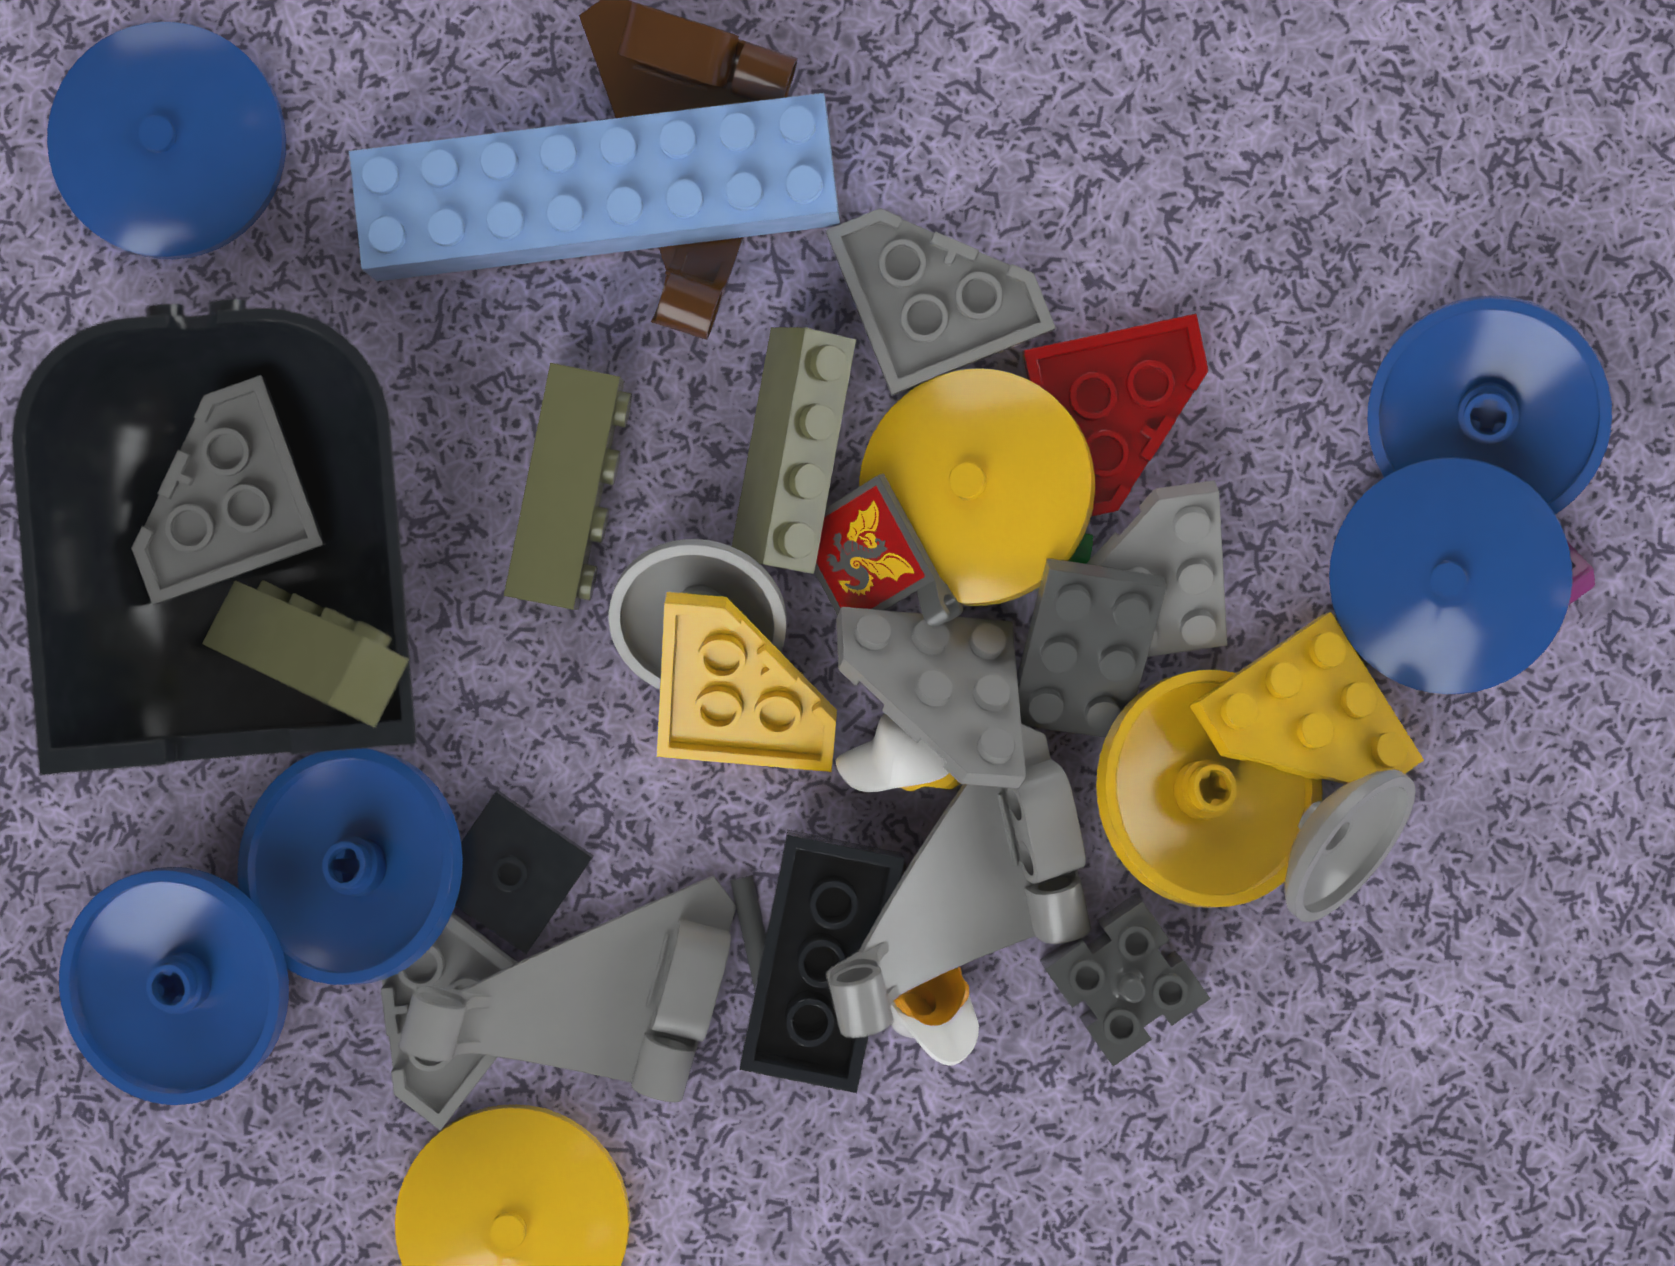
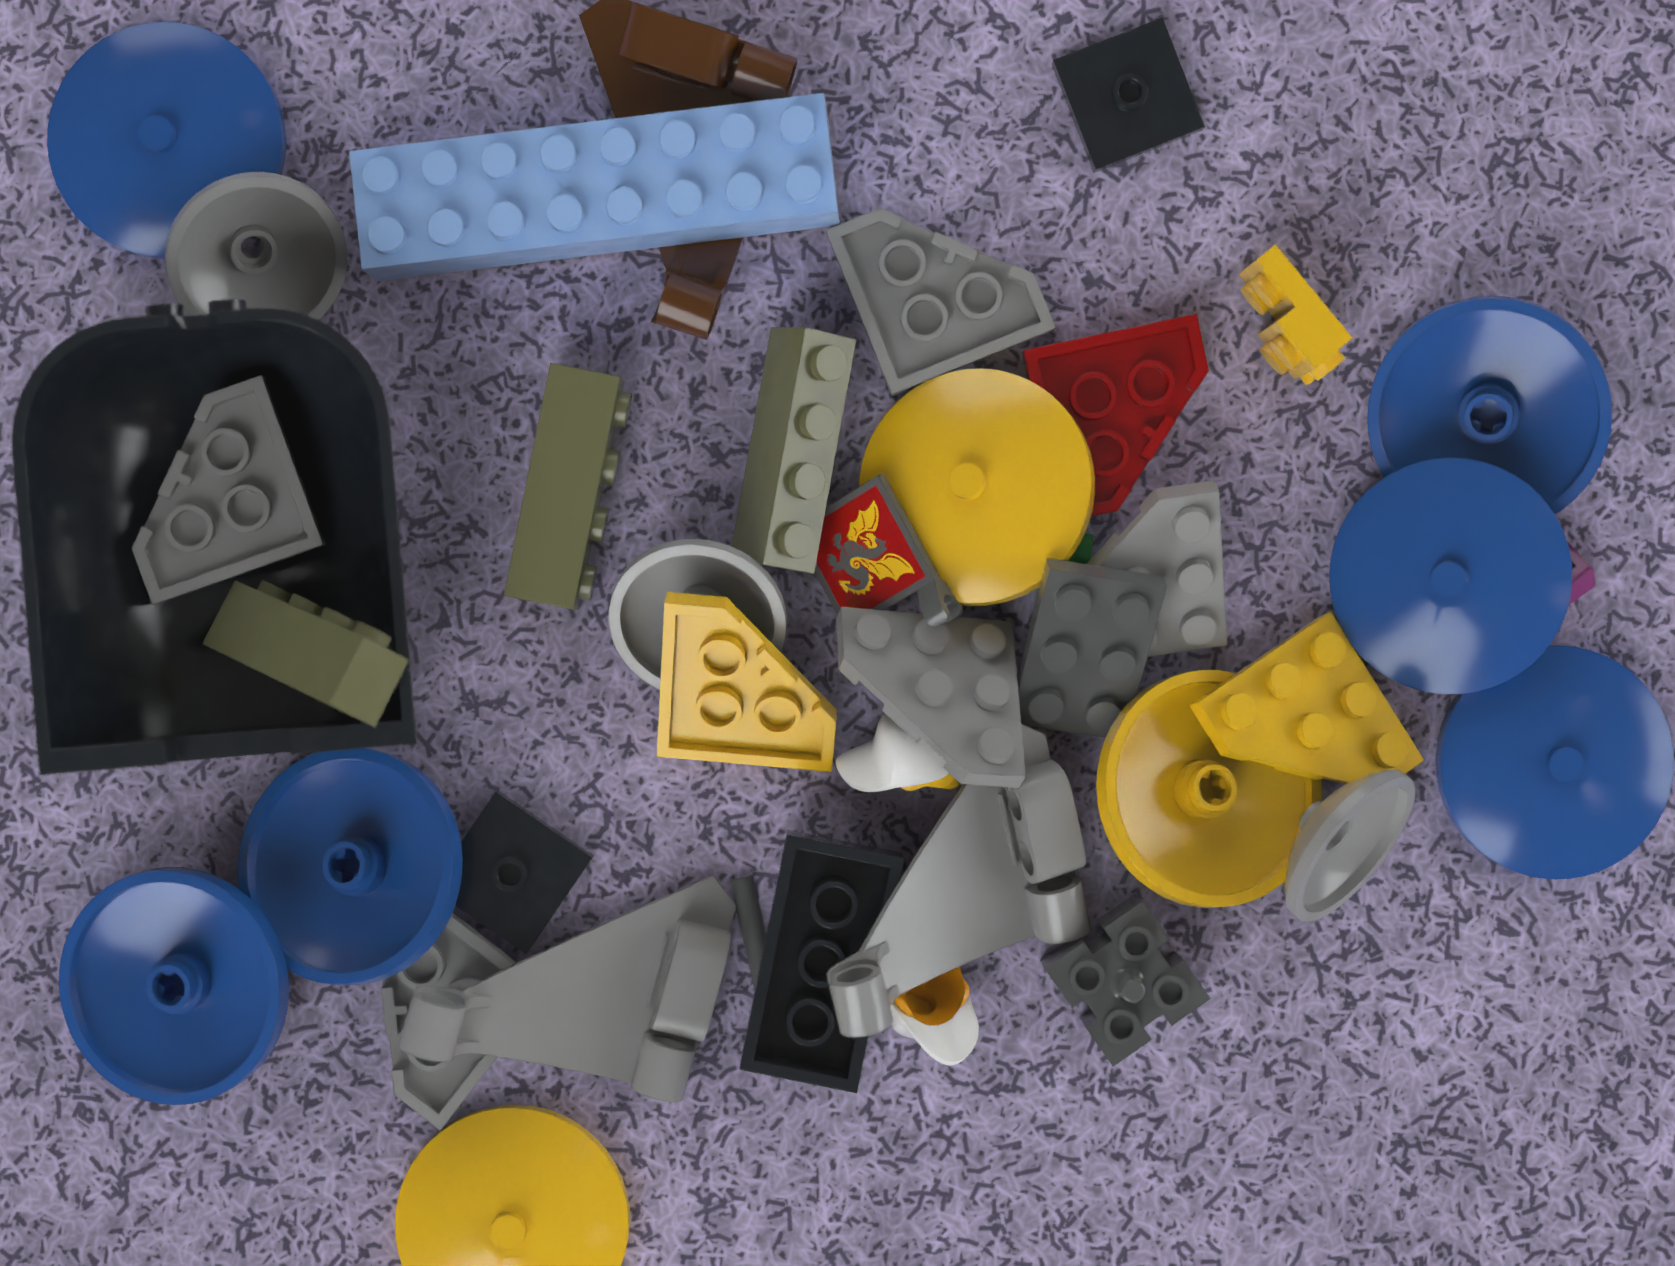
(292, 269): none -> light grey dish
(1128, 95): none -> black plate
(1304, 332): none -> yellow plate
(1557, 765): none -> blue dish

